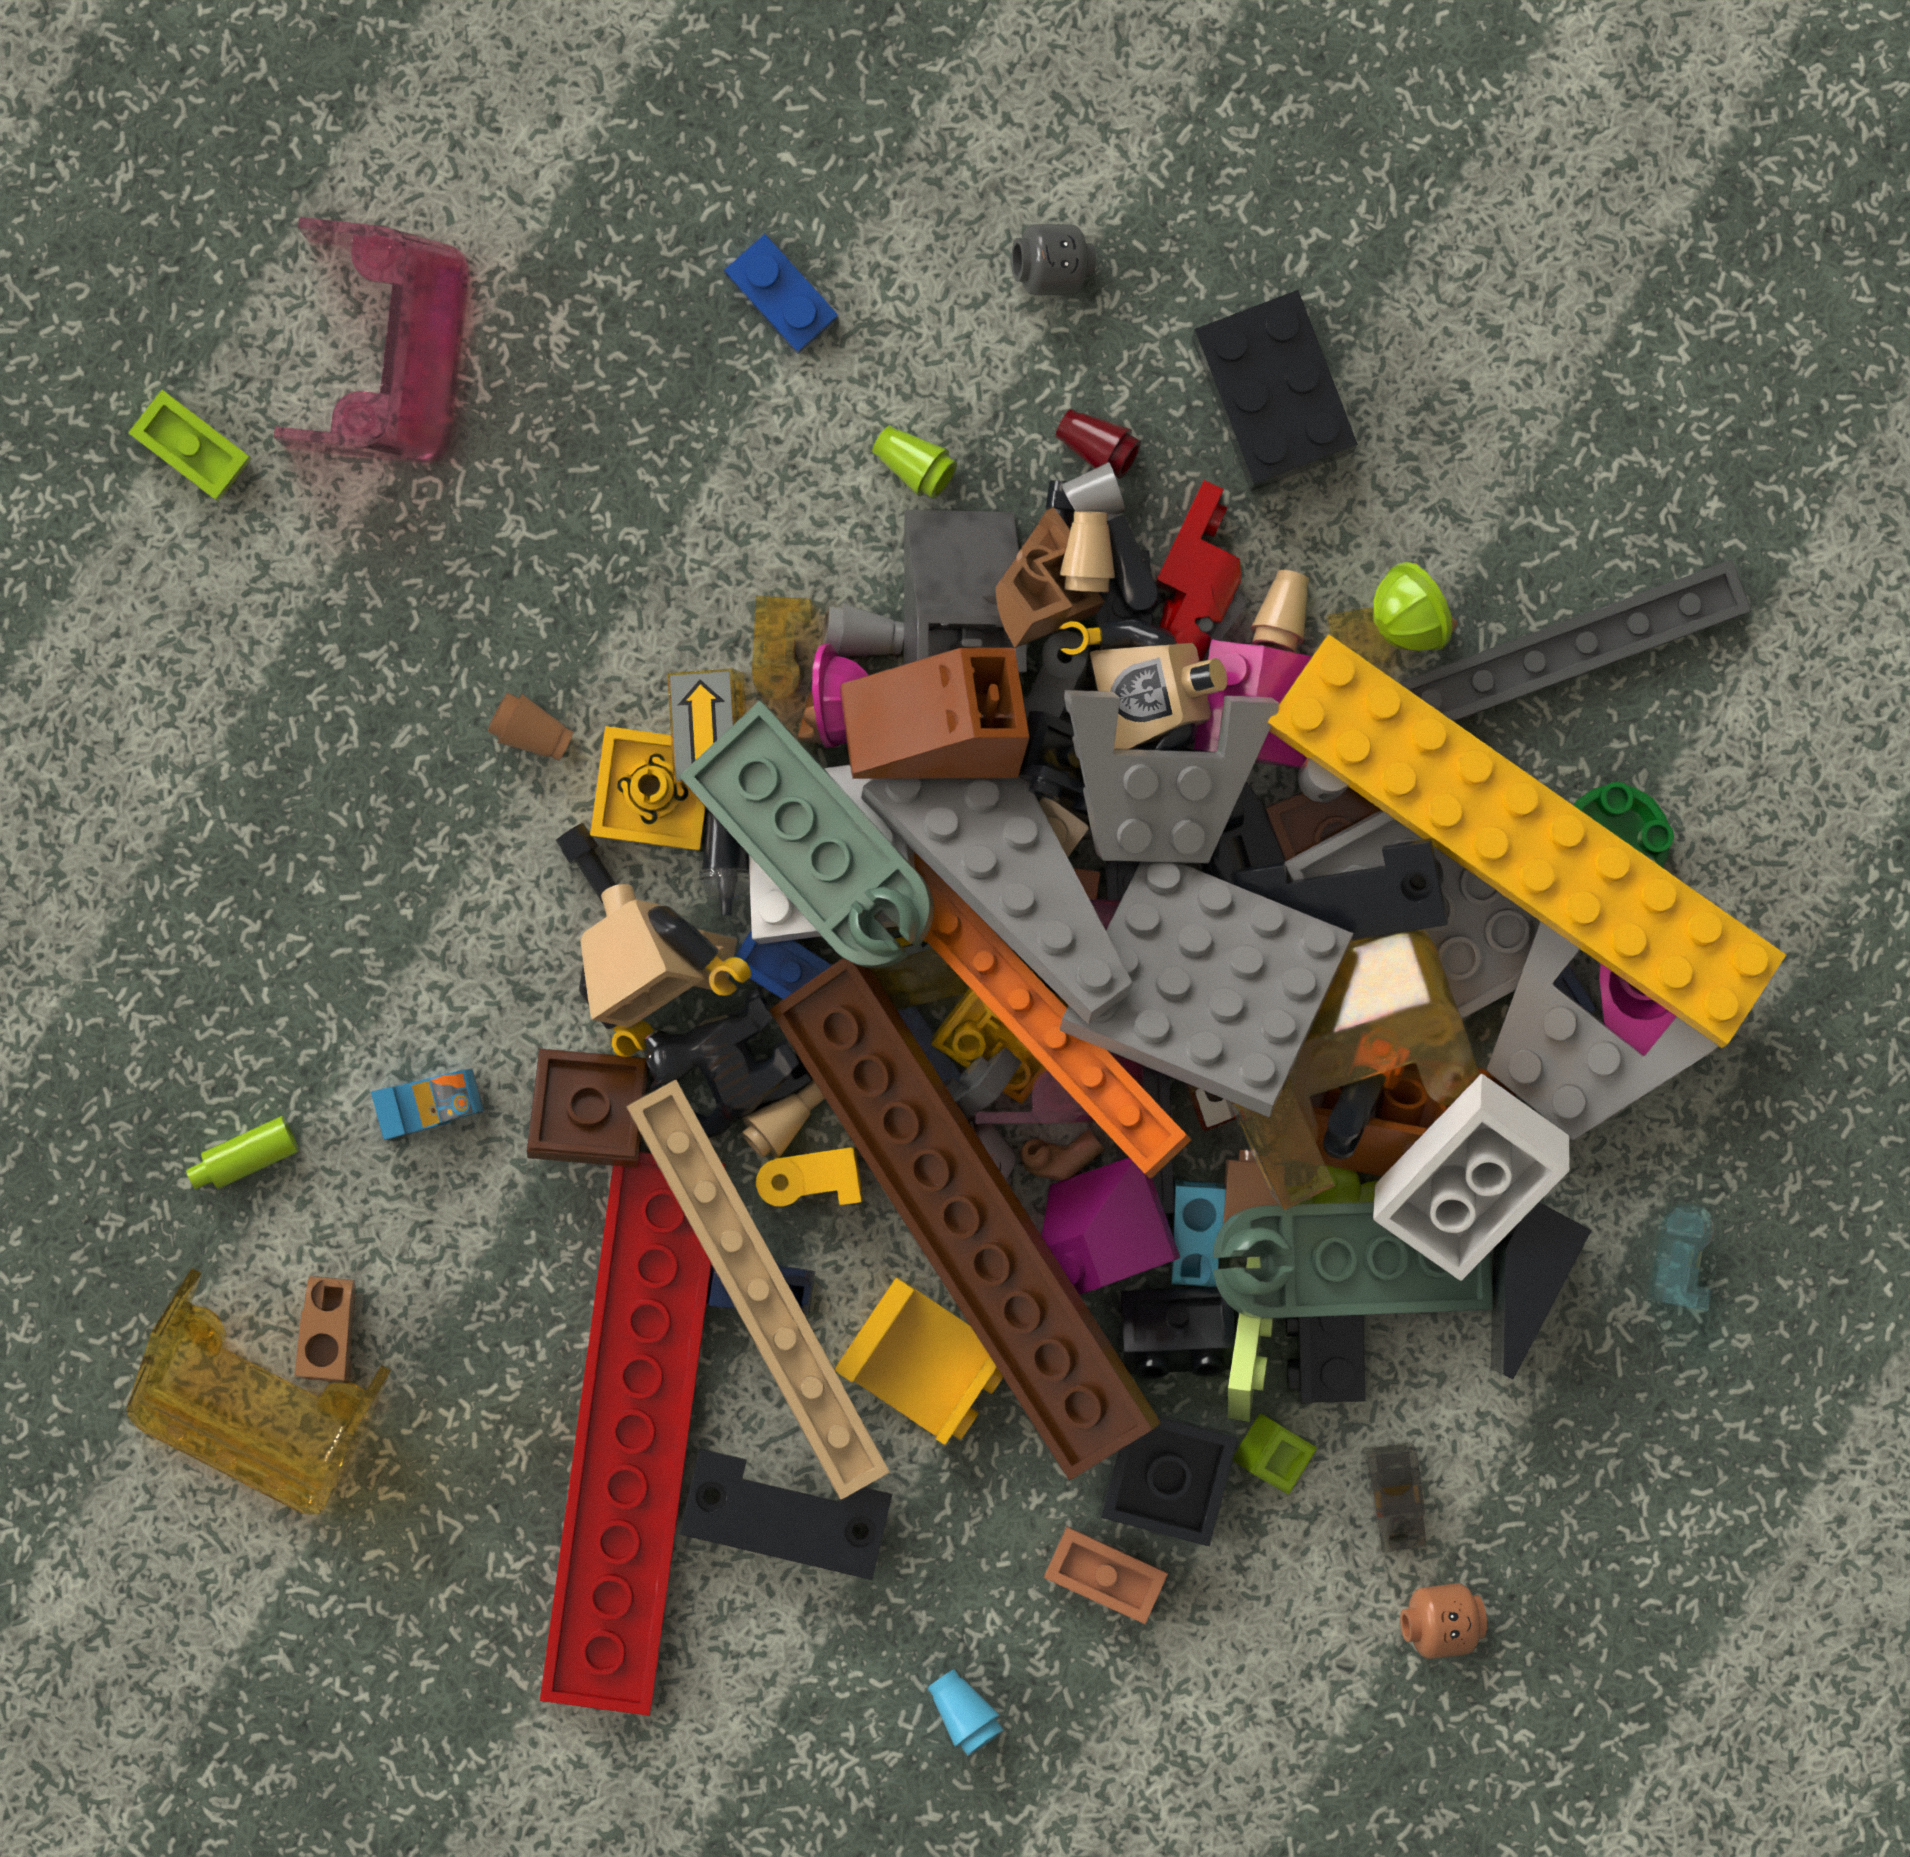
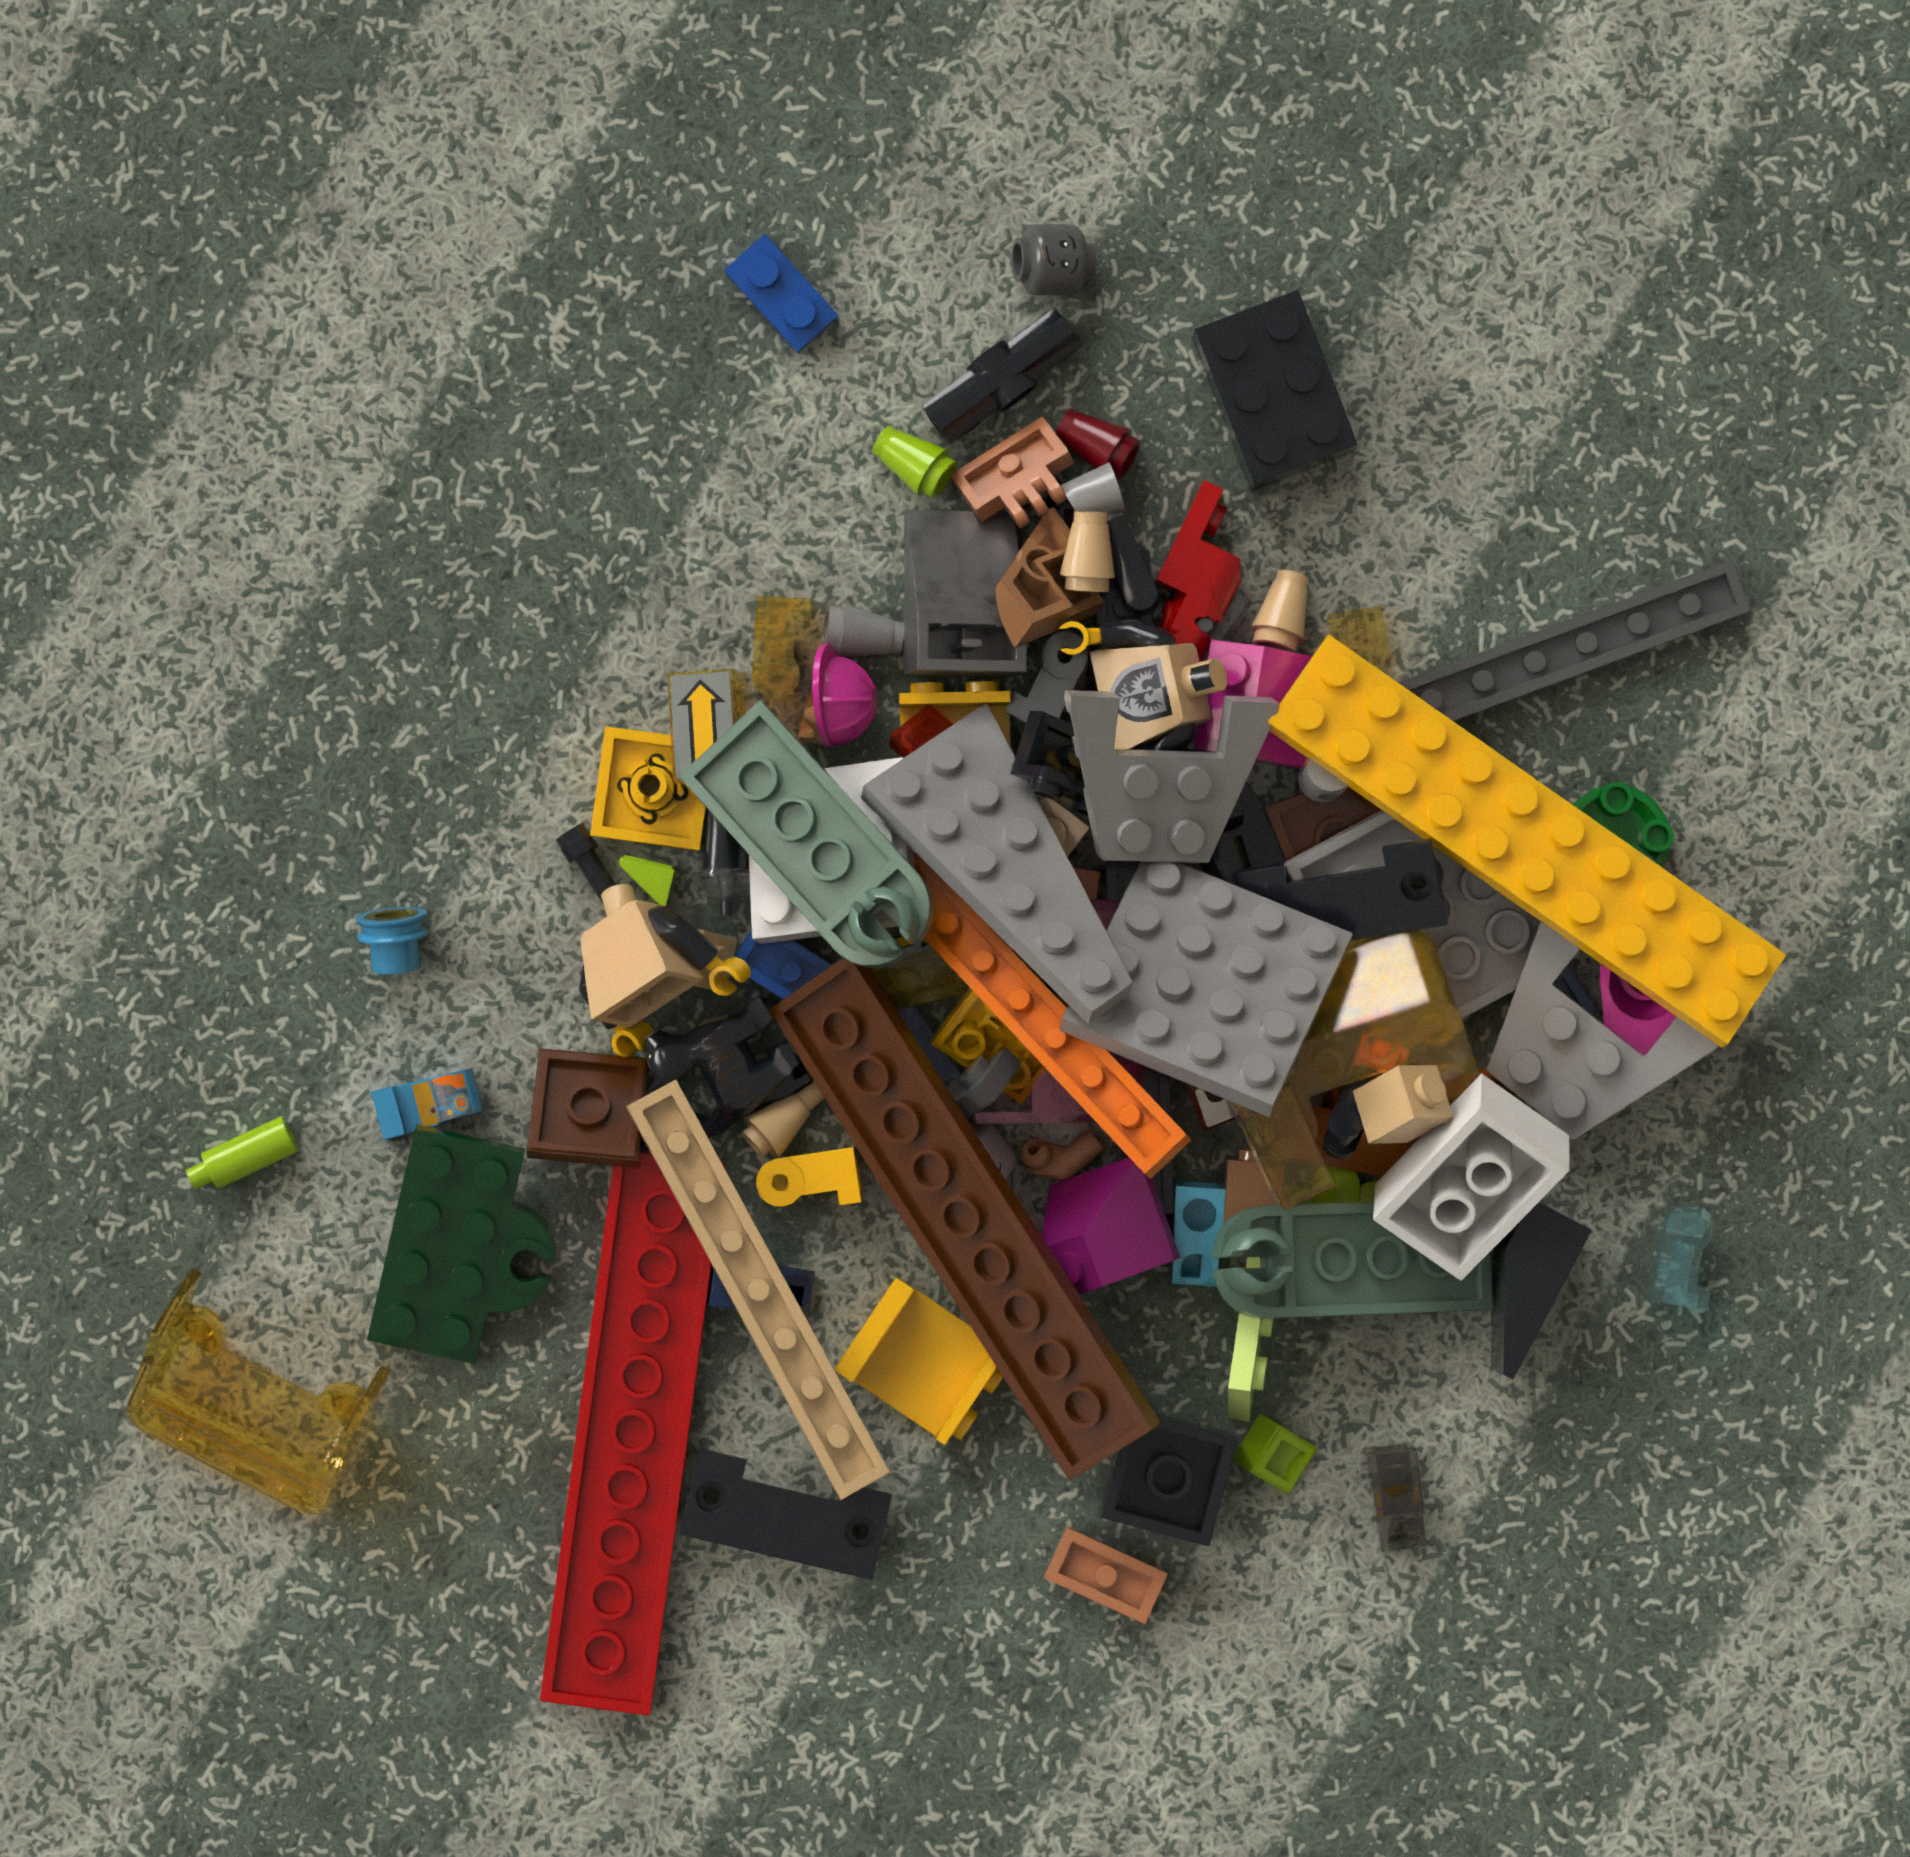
(190, 445): lime plate -> none
(326, 1330): medium nougat leg -> none
(393, 938): none -> dark azure piece
(422, 347): clear pink windscreen -> none
(456, 1246): none -> dark green plate
(529, 727): medium nougat cone -> none
(651, 876): none -> lime slope
(938, 718): dark orange slope -> none
(965, 1713): medium azure cone -> none
(1002, 376): none -> black piece
(1015, 474): none -> nougat hinge
(1177, 1332): black bracket -> none
(1328, 1359): black bracket -> none
(1403, 1104): none -> tan brick
(1412, 610): lime piece -> none
(1444, 1621): nougat head -> none

